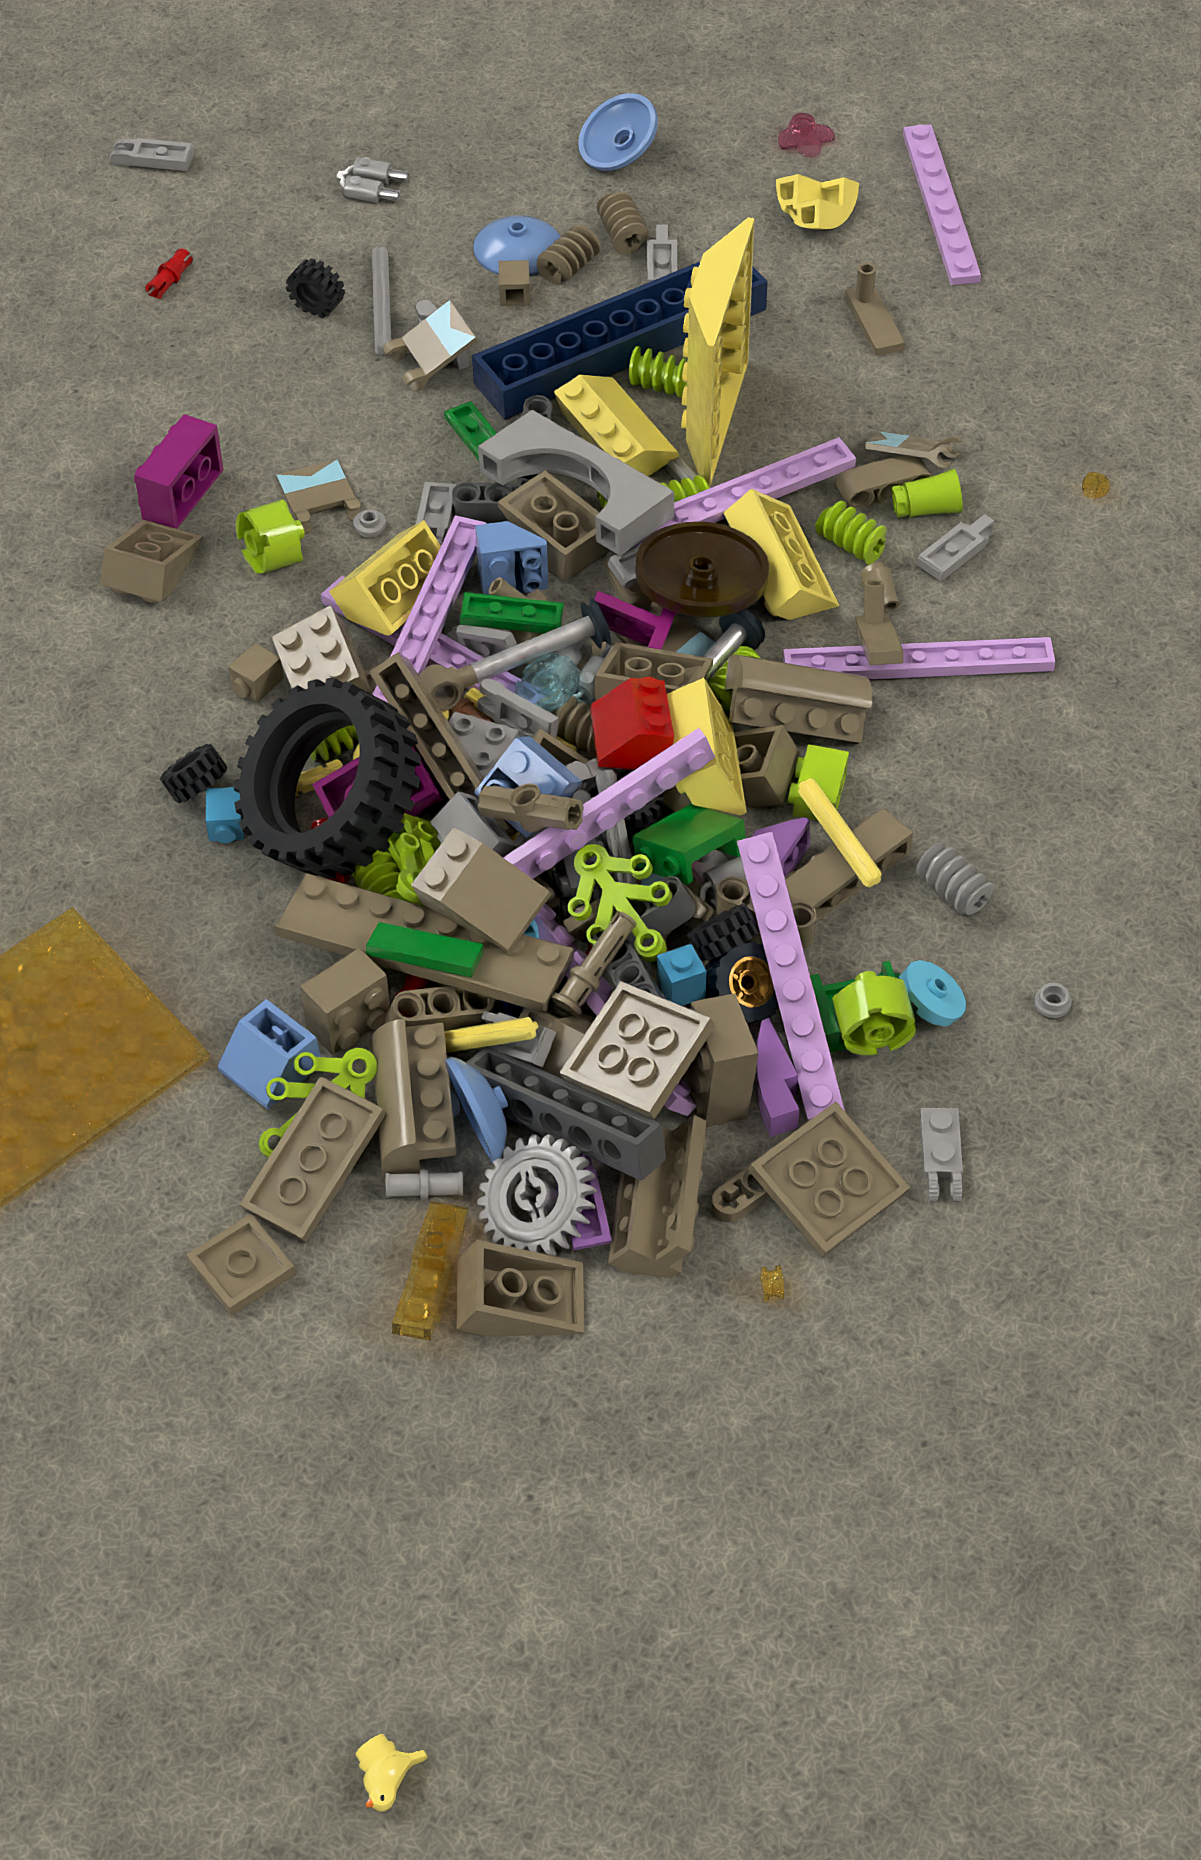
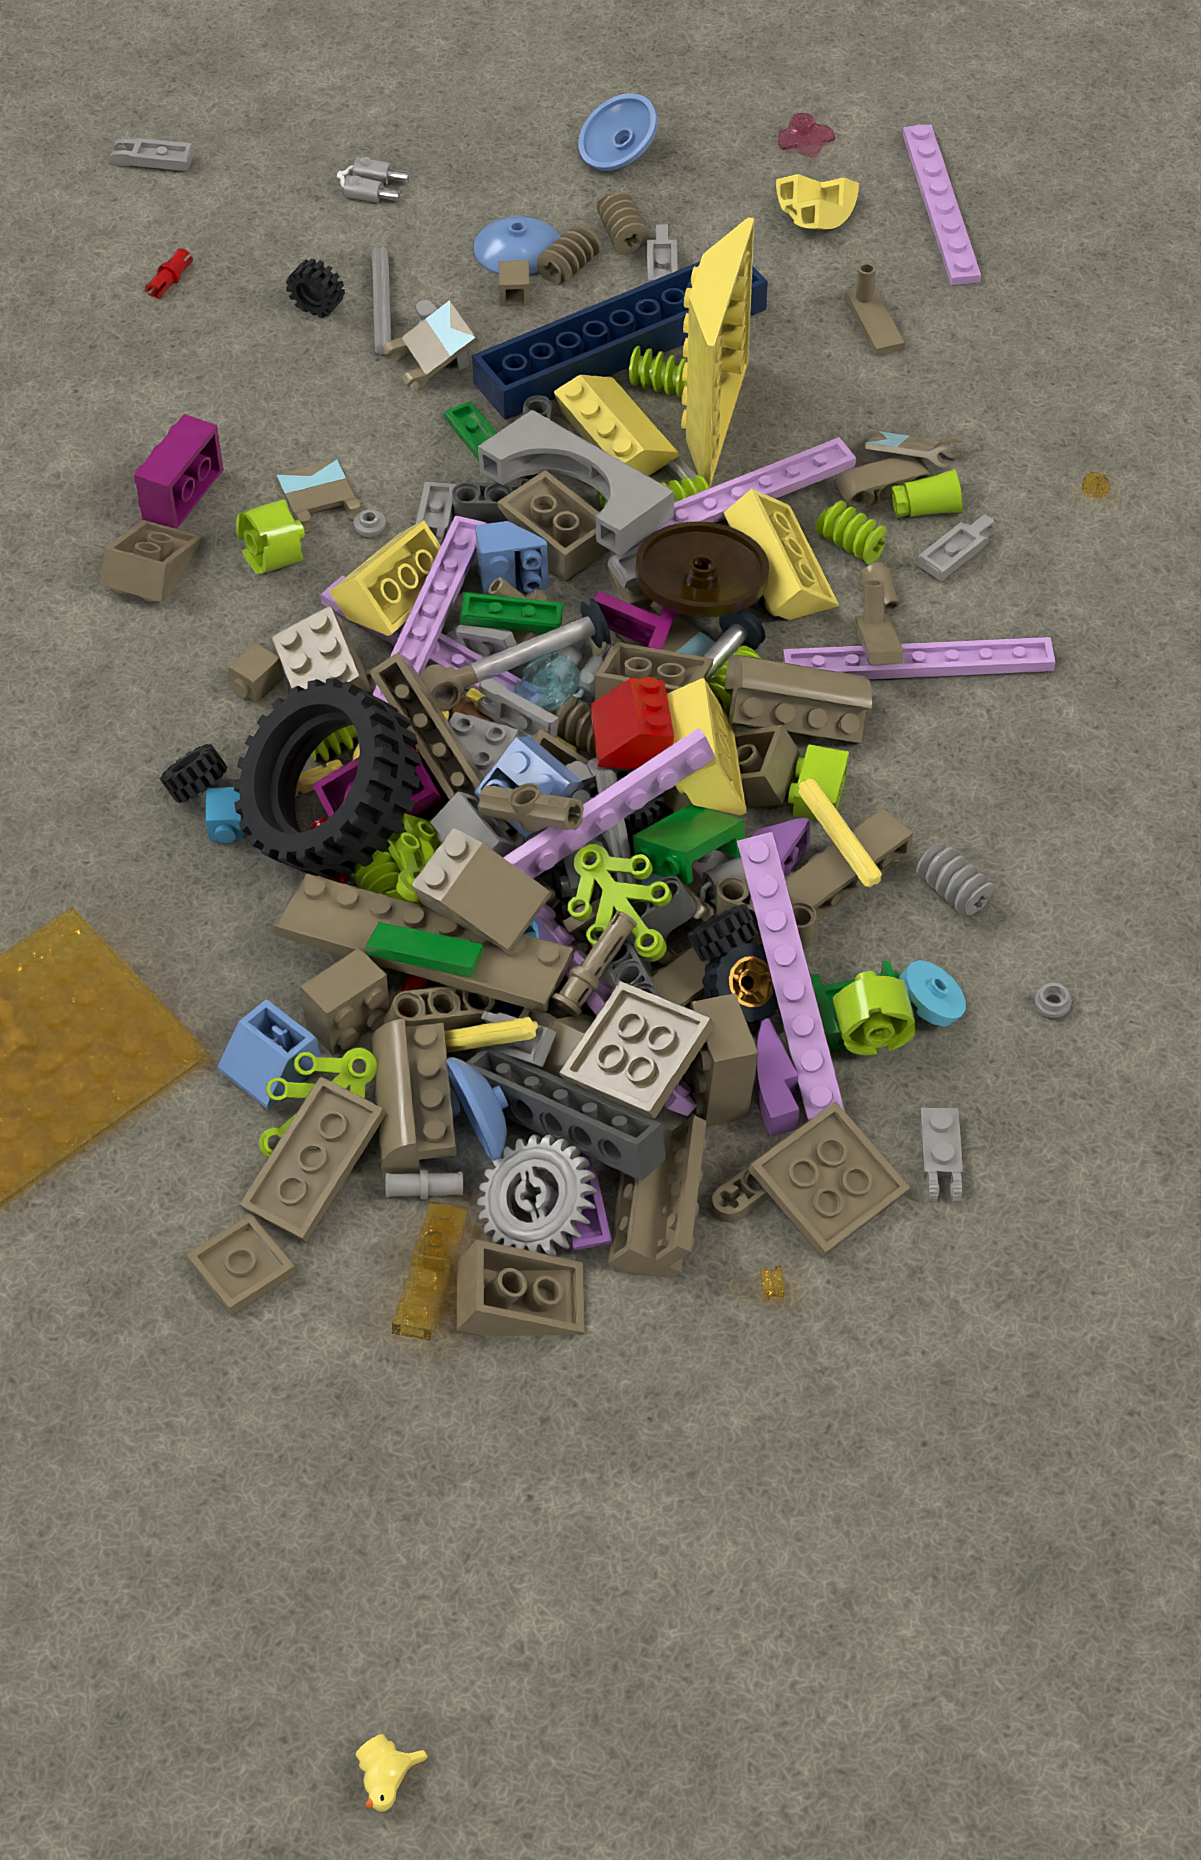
(681, 975): dark azure brick -> none

